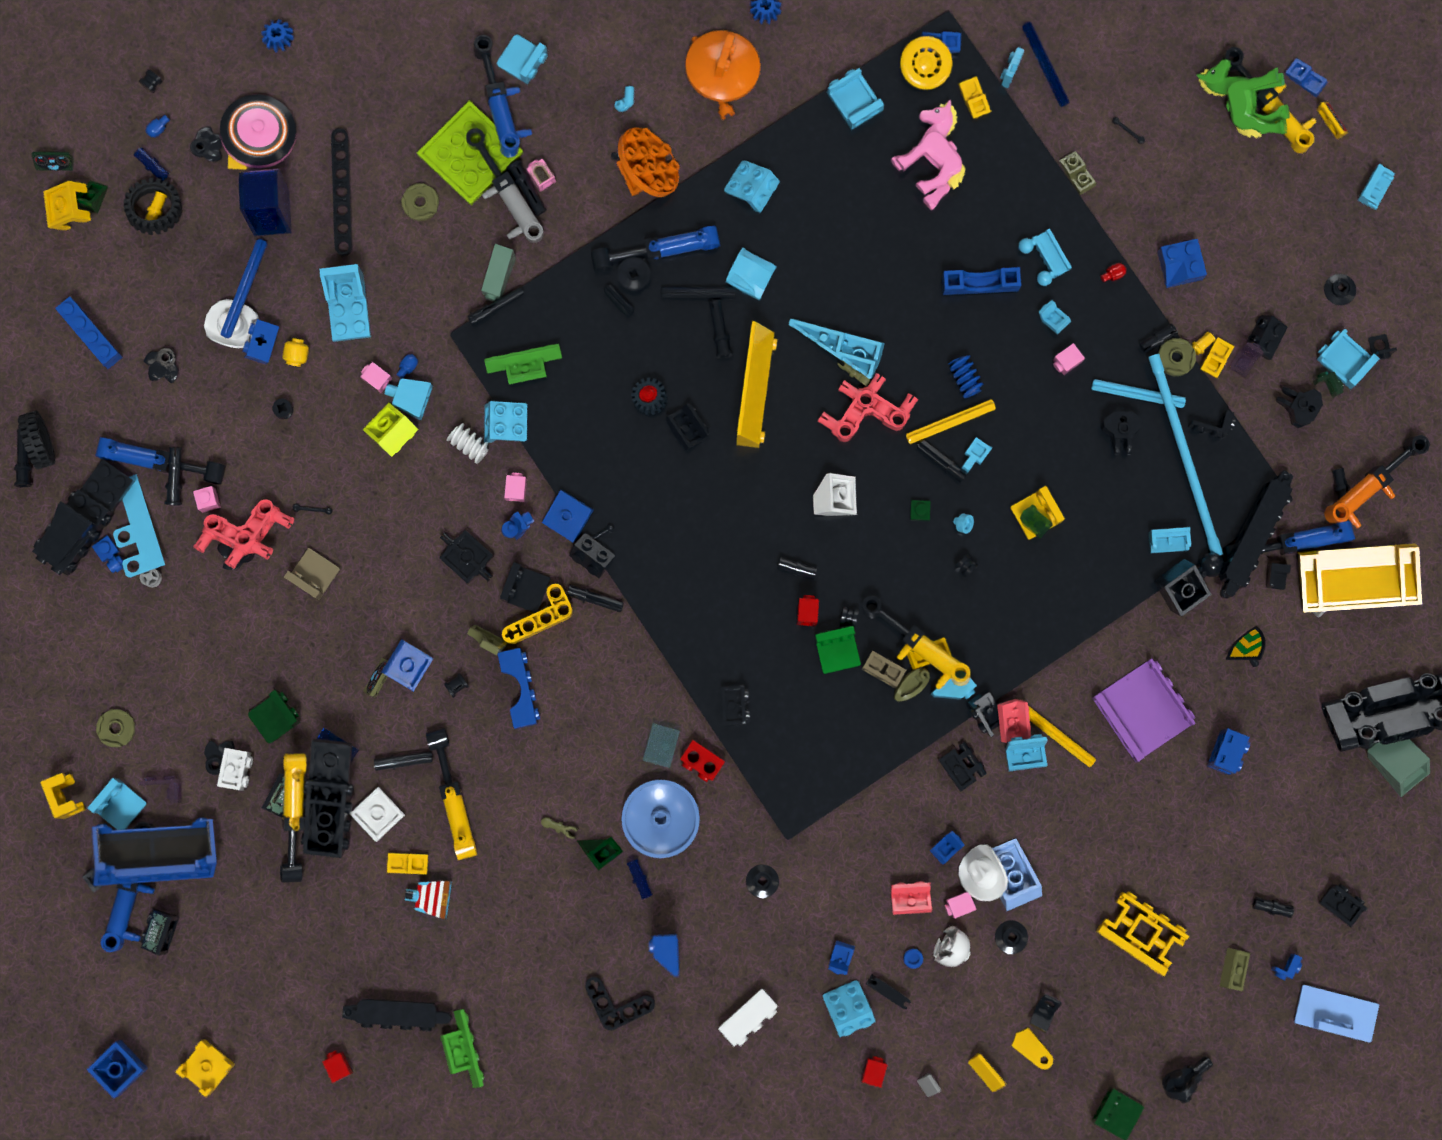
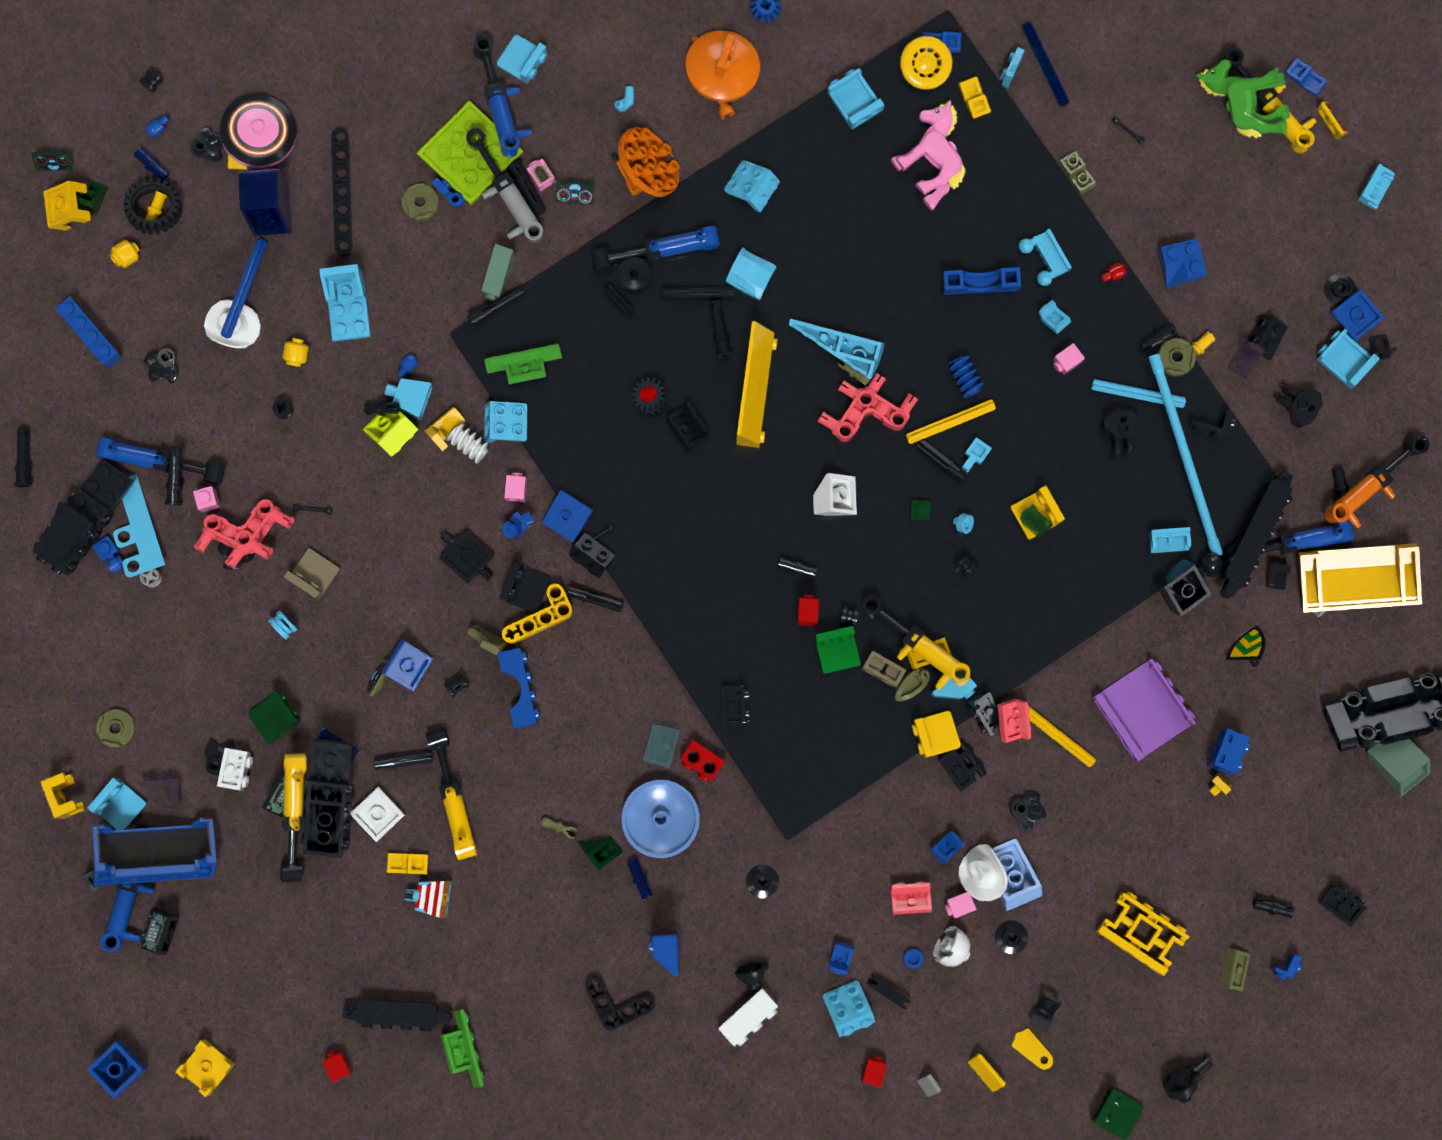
(36, 439): black tyre -> none
(124, 254): none -> yellow head
(268, 334): blue brick -> none
(275, 41): blue gear -> none
(281, 627): none -> medium azure wheel
(375, 377): bright pink brick -> none
(381, 408): none -> black pin
(444, 188): none -> blue plate
(444, 426): none -> yellow bracket
(575, 192): none -> slope
(751, 974): none -> black piece
(936, 734): none -> yellow bracket
(1026, 753): medium azure bracket -> none
(1030, 811): none -> black plate
(1217, 357): yellow slope -> none
(1220, 783): none -> yellow tile
(1334, 384): clear green bracket -> none
(1336, 1013): light blue bracket -> none
(1357, 315): none -> blue plate

